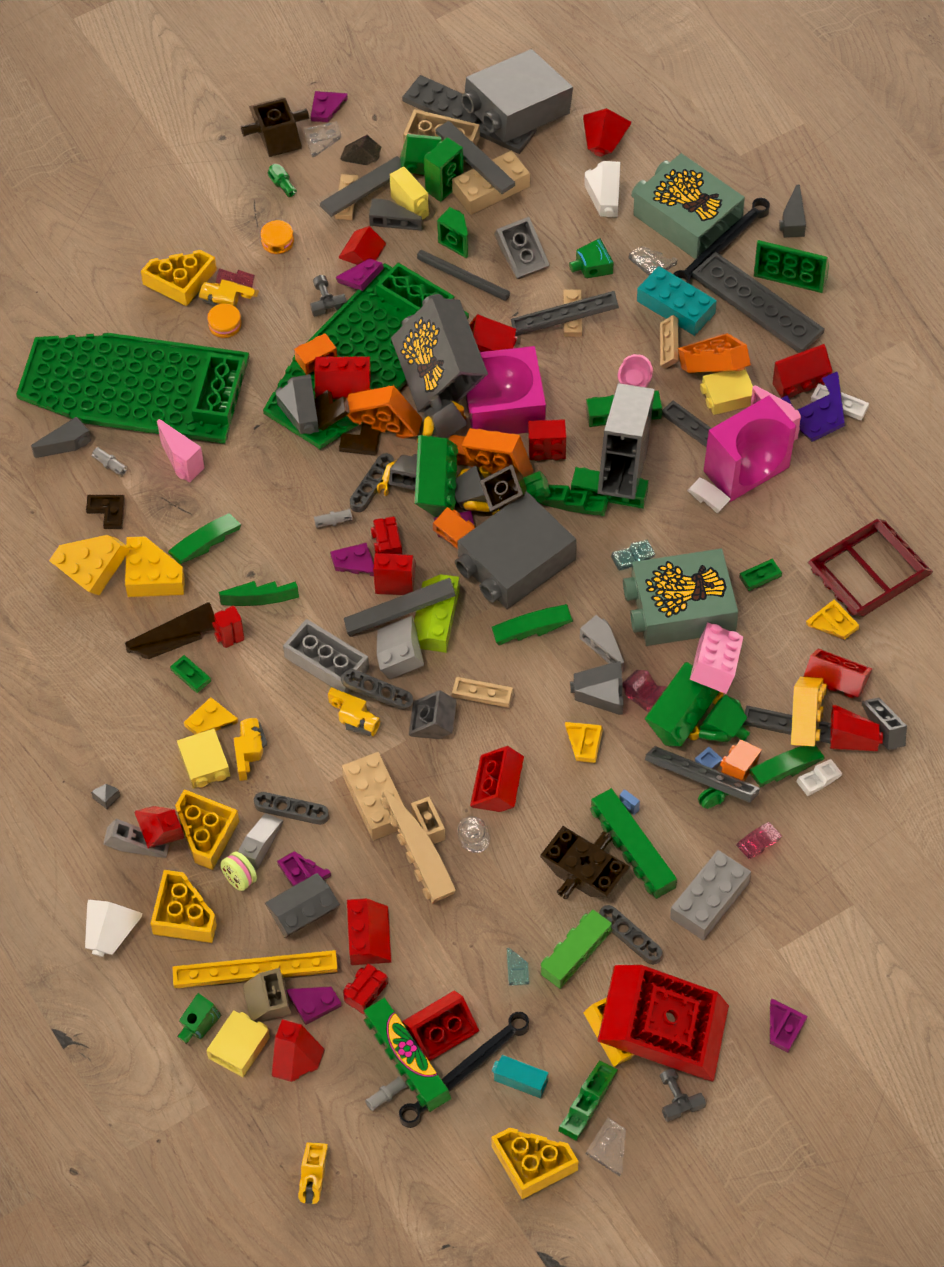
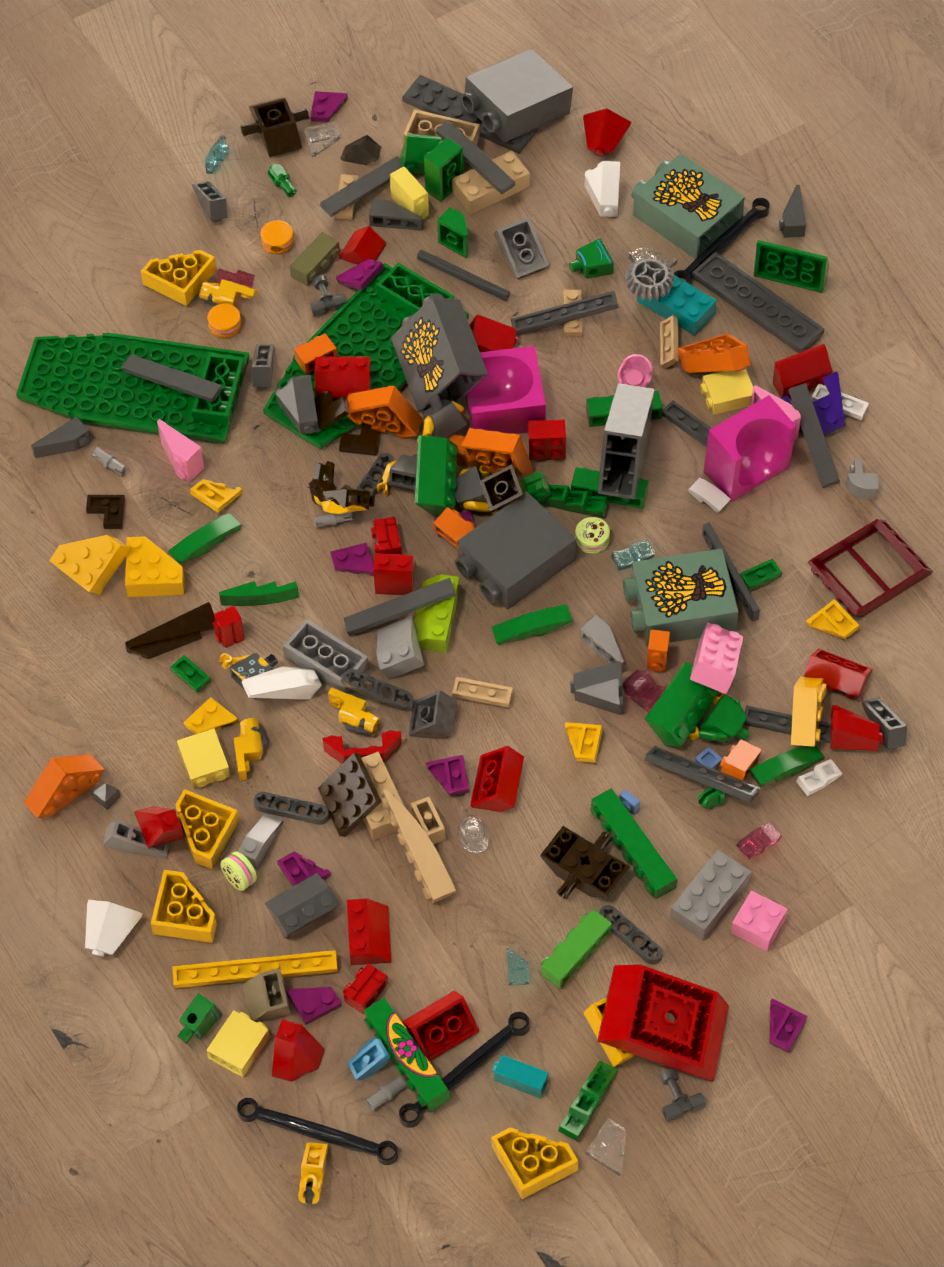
(62, 782): none -> orange brick
(172, 378): none -> dark grey tile
(211, 201): none -> dark grey slope
(214, 494): none -> yellow wing
(216, 154): none -> clear light blue slope
(247, 666): none -> torso
(263, 365): none -> dark grey slope
(283, 684): none -> white wedge
(315, 259): none -> olive brick
(317, 1131): none -> black piece
(337, 501): none -> dark brown hips
(349, 794): none -> dark brown plate
(369, 1059): none -> dark azure slope
(390, 742): none -> red slope
(450, 774): none -> magenta wing
(592, 535): none -> yellowish green head
(649, 278): none -> light grey gear
(658, 650): none -> orange brick
(736, 581): none -> dark grey tile
(759, 921): none -> bright pink brick
(814, 436): none -> dark grey tile
(862, 484): none -> light grey brick

